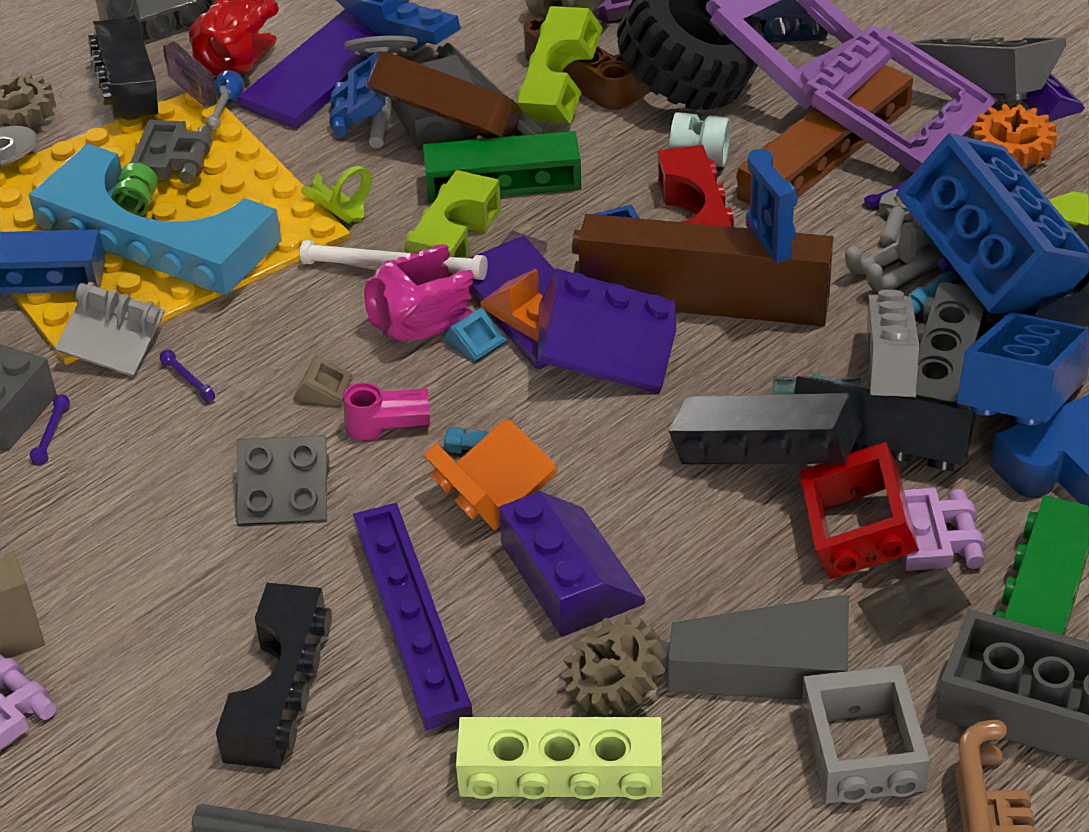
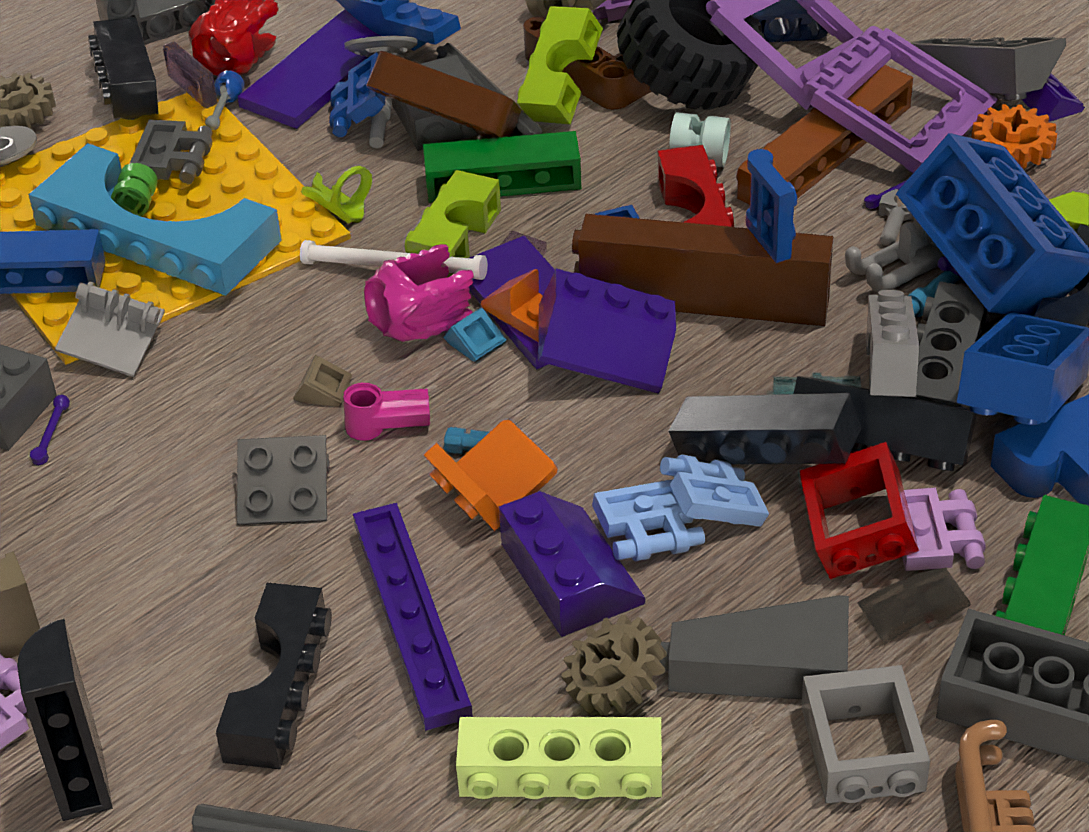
(63, 722): none -> black brick
(168, 358): dark purple hinge -> none
(645, 508): none -> light blue plate
(714, 491): none -> light blue plate

